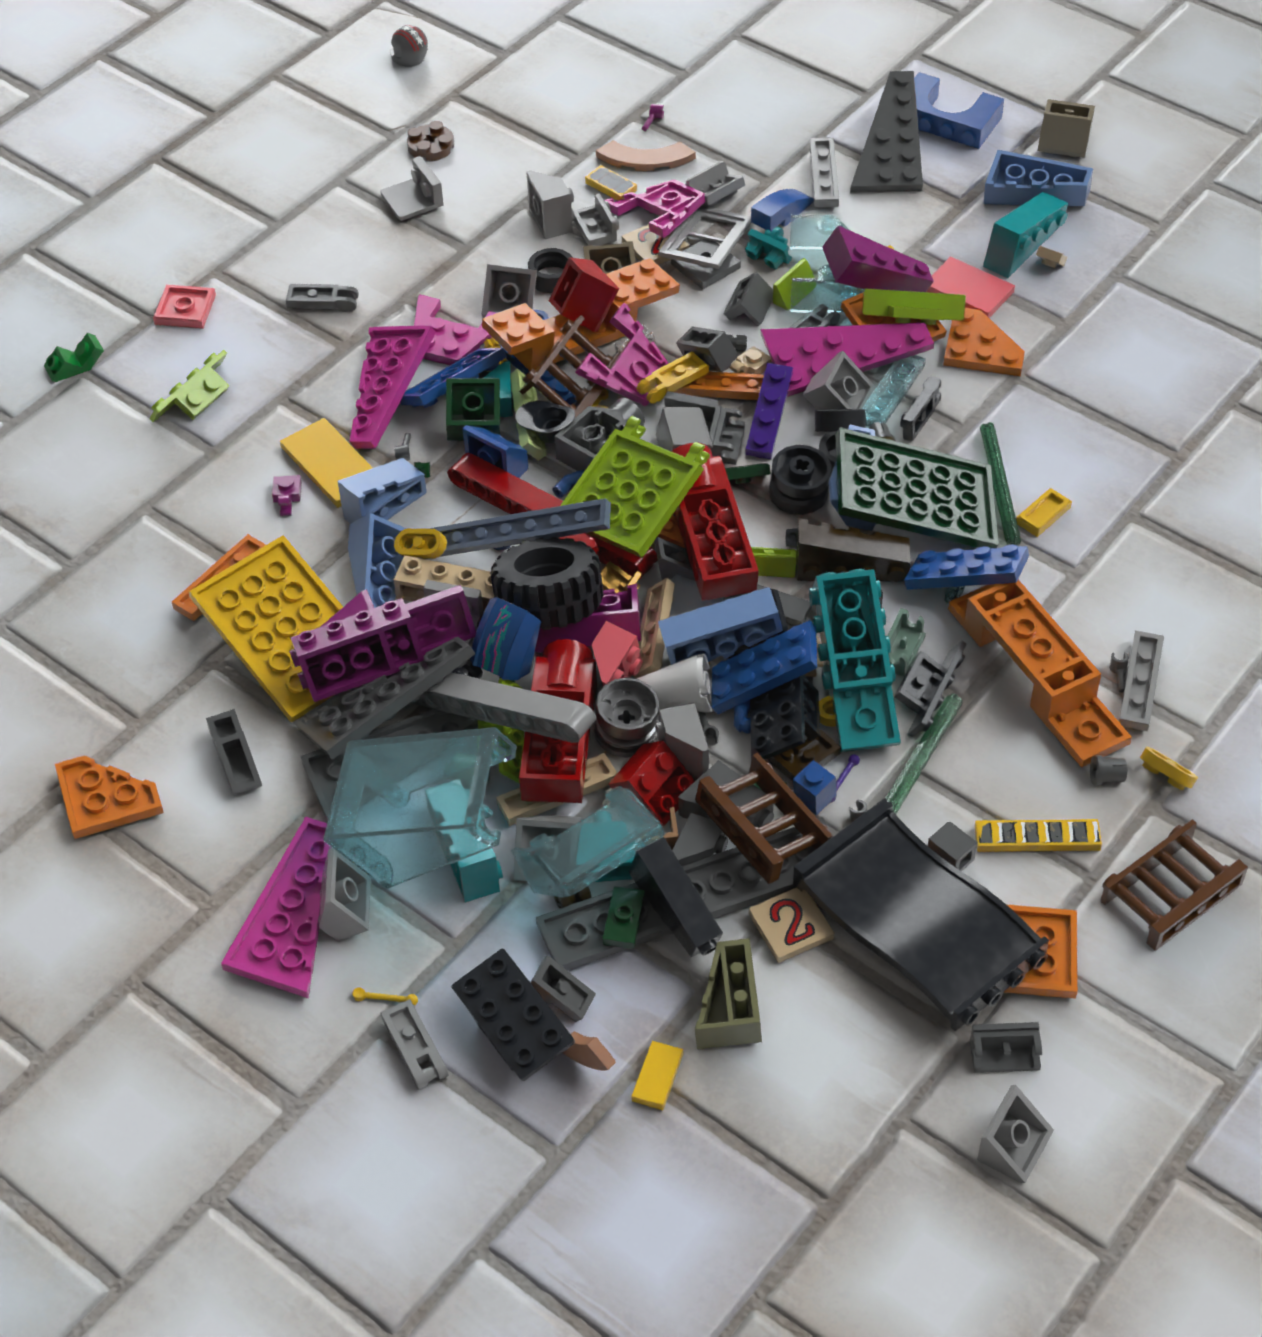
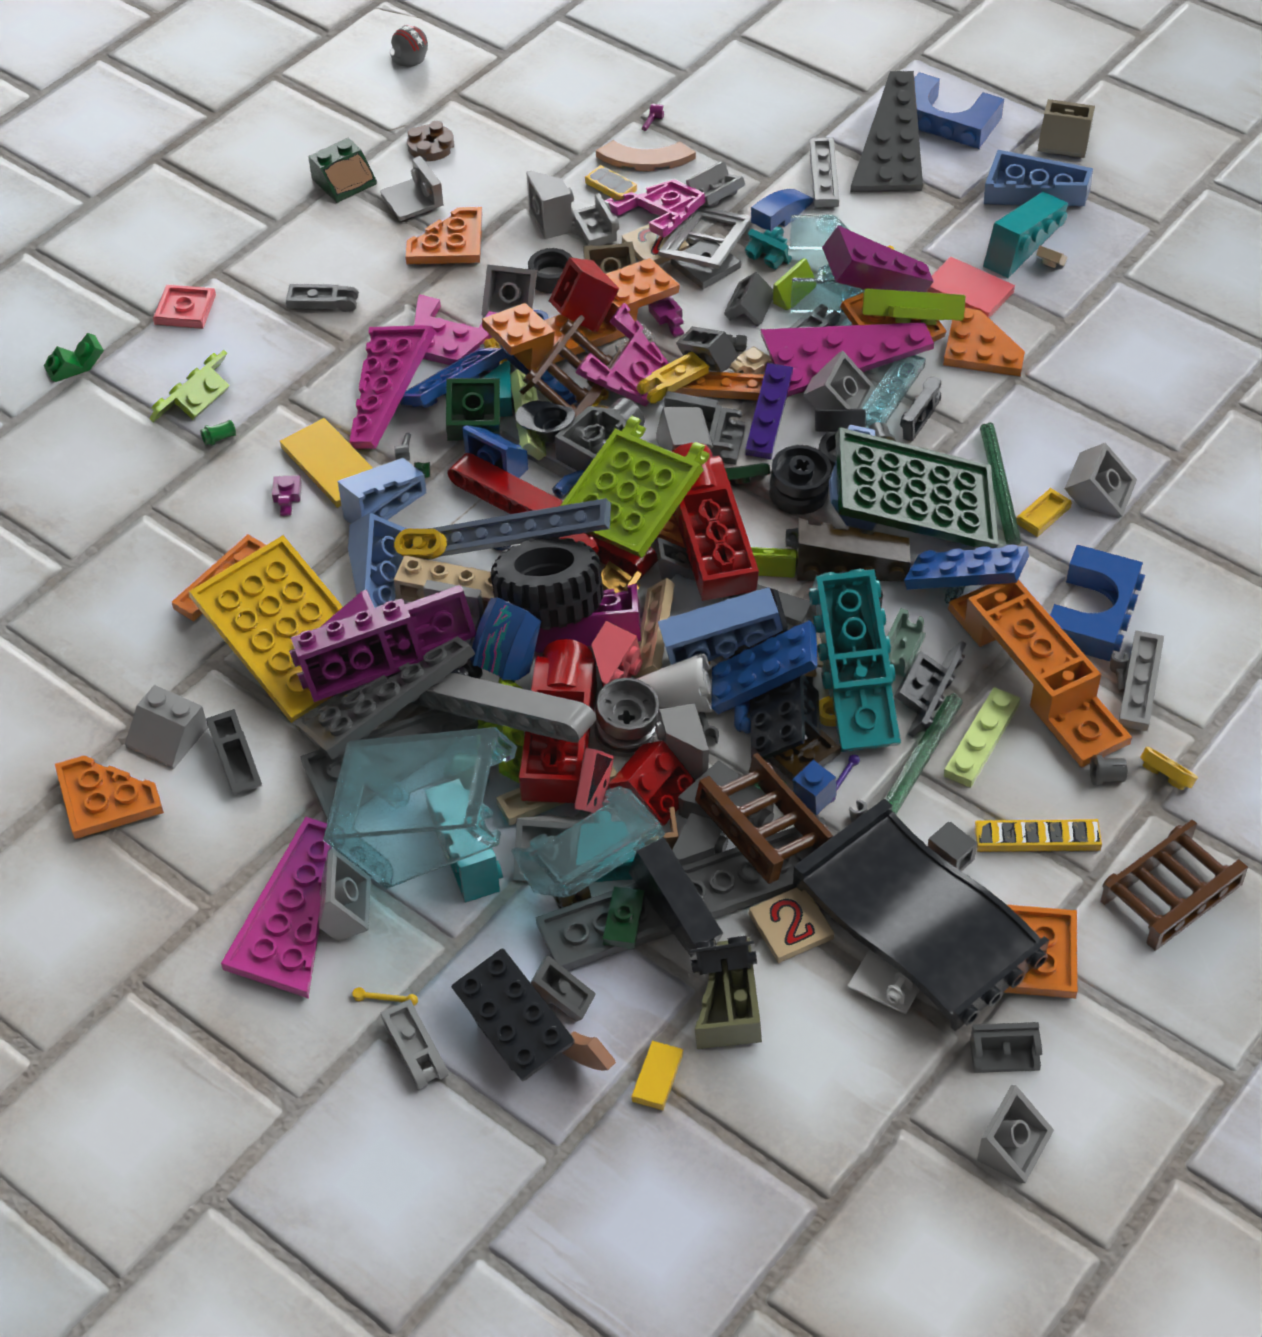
(165, 726): none -> light grey slope
(217, 432): none -> green pin
(341, 170): none -> slope
(449, 240): none -> orange plate
(593, 780): none -> coral tile
(668, 312): none -> magenta plate
(710, 956): none -> black hinge
(883, 983): none -> white hinge
(982, 737): none -> yellowish green plate
(1101, 481): none -> light grey slope
(1116, 579): none -> blue arch

